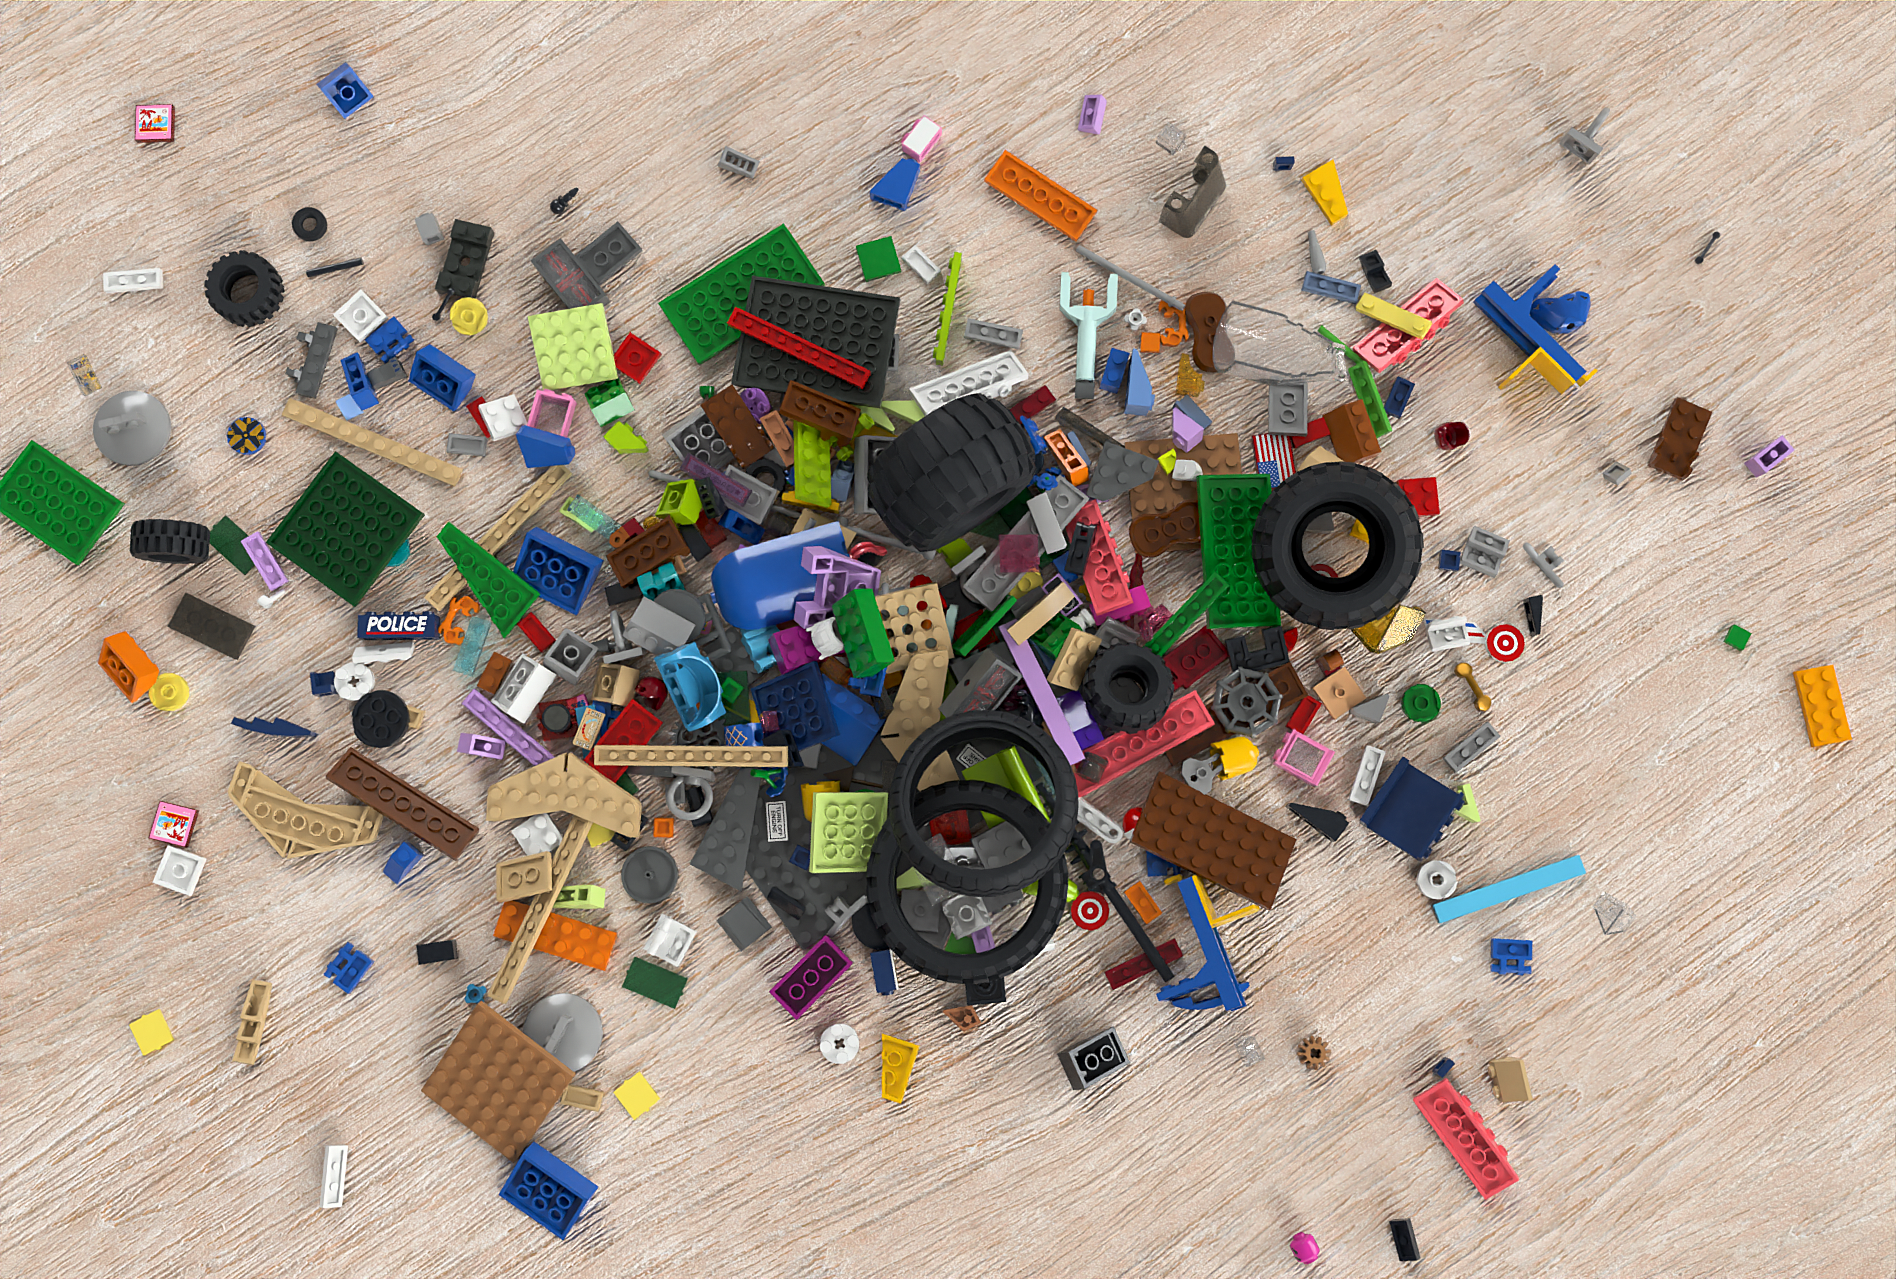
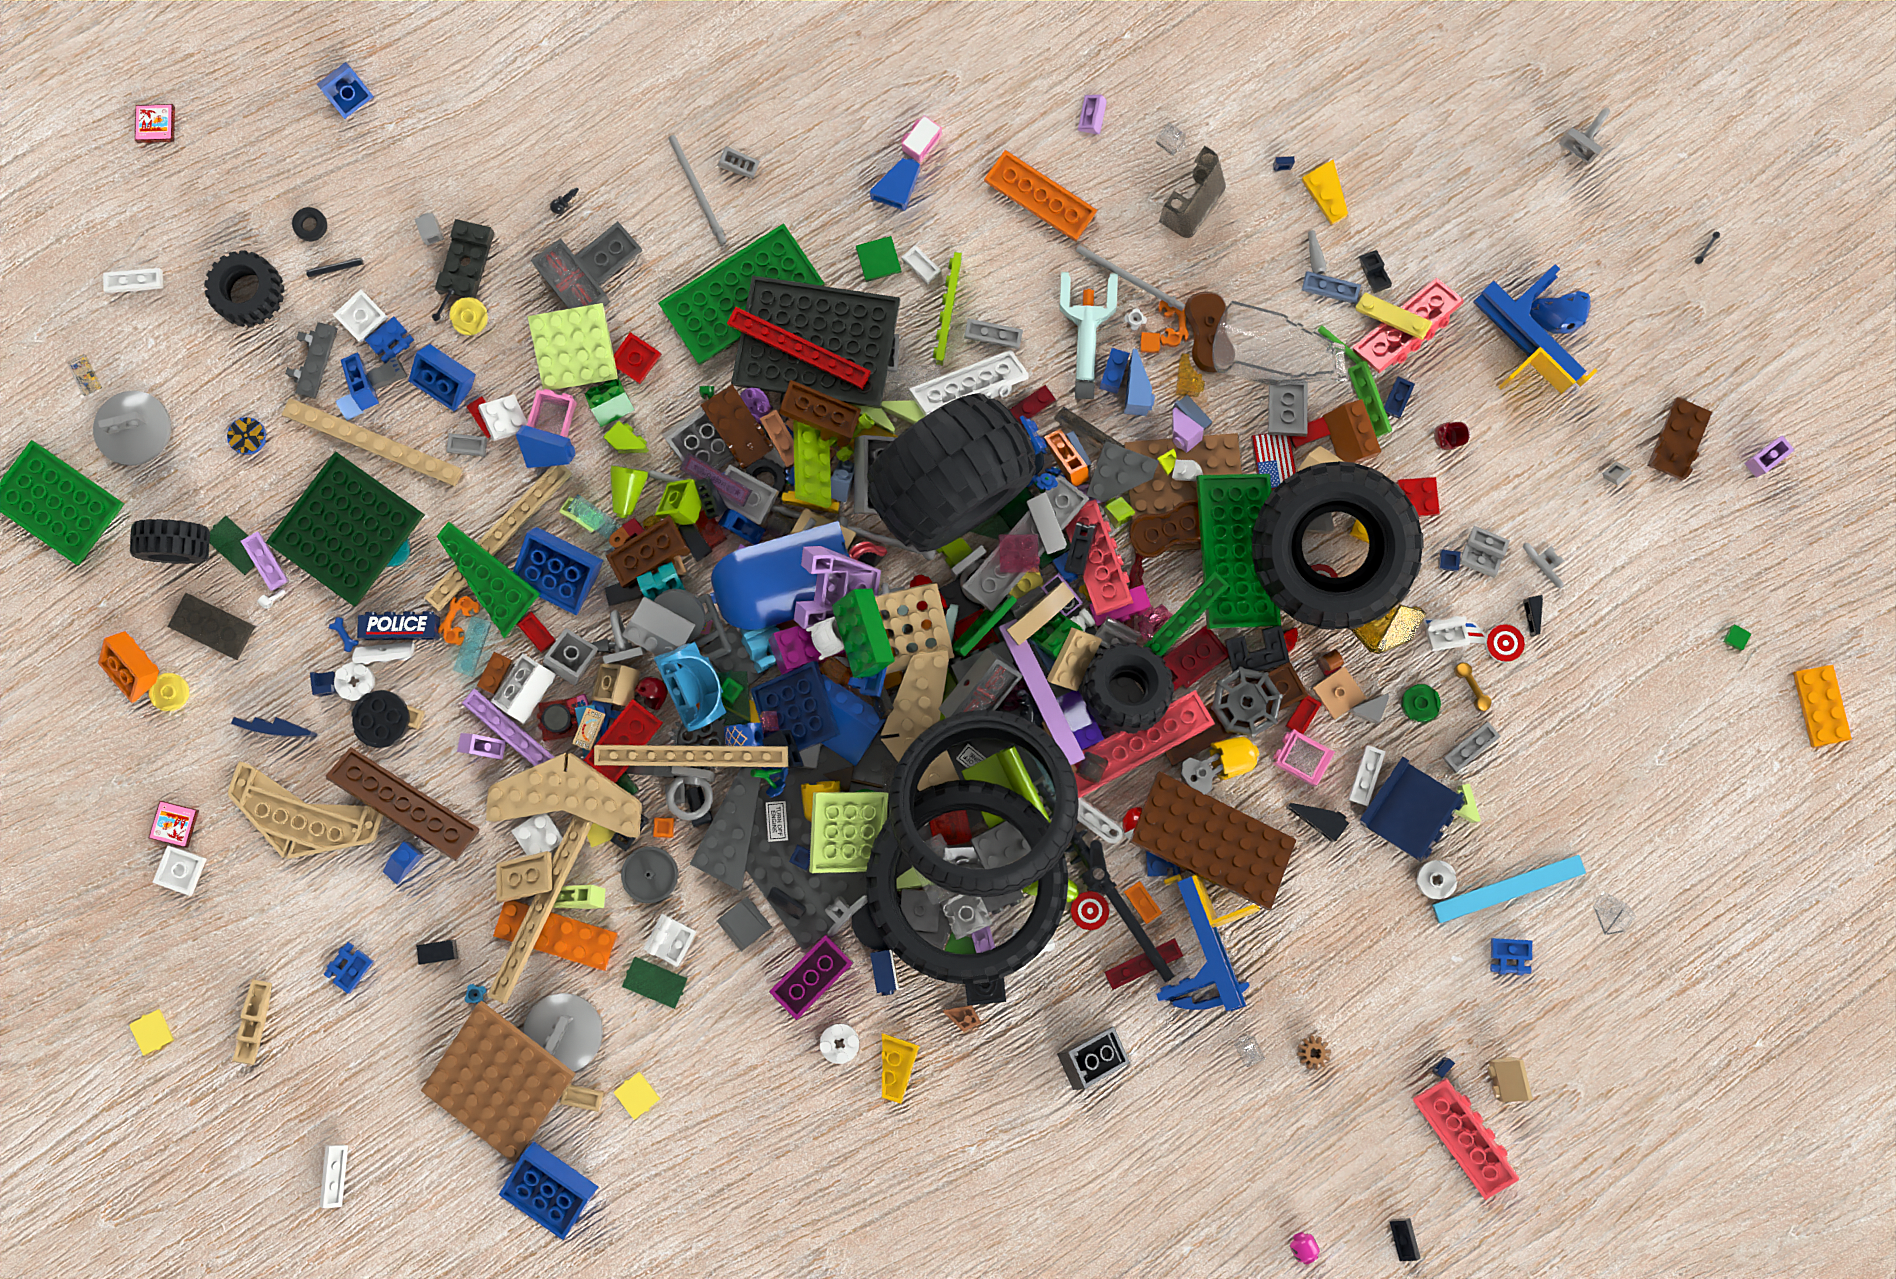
(348, 642): none -> blue piece
(626, 489): none -> lime cone
(717, 230): none -> light grey bar
(1118, 511): none -> lime slope

